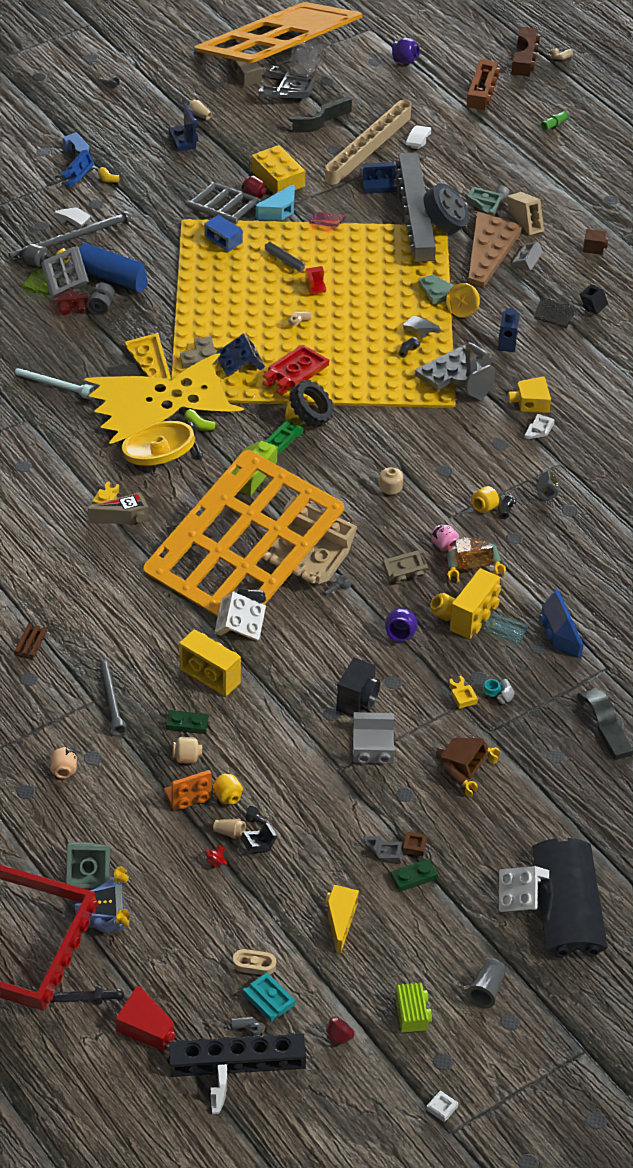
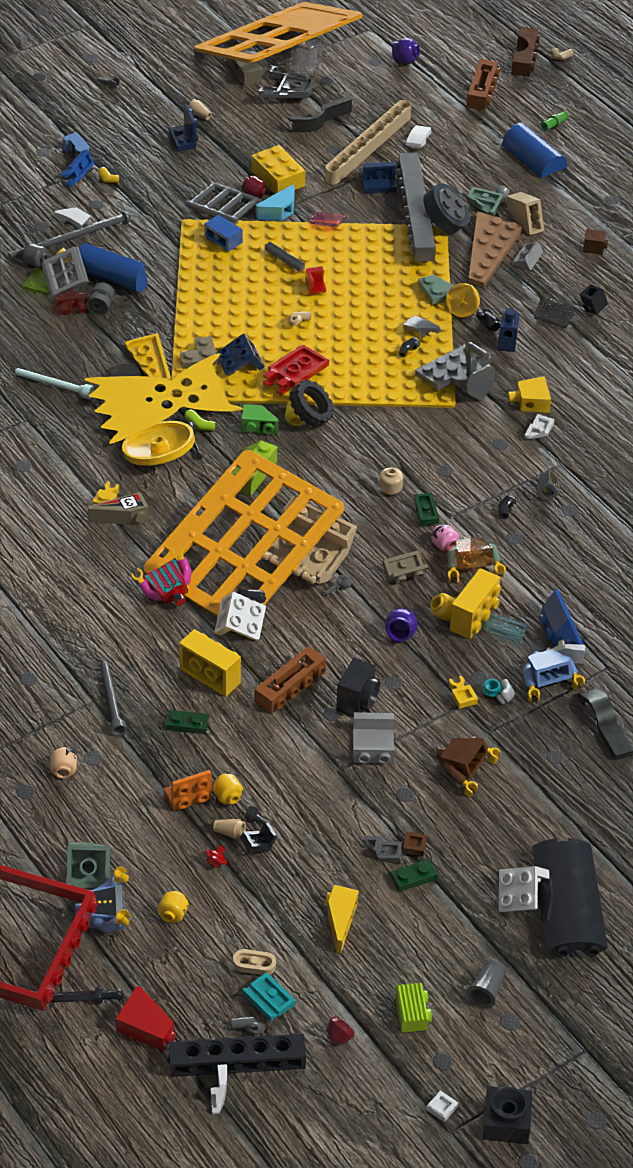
(42, 632): reddish brown tile -> none
(168, 581): none -> torso
(173, 906): none -> yellow head
(186, 750): tan head -> none
(258, 420): none -> bright green slope
(284, 436): green plate -> none
(290, 680): none -> dark orange brick
(426, 508): none -> dark green plate
(485, 499): yellow head -> none
(489, 319): none -> black arm
(507, 1115): none -> black piece
(533, 150): none -> blue brick
(548, 668): none -> medium blue torso
(575, 652): none -> white slope

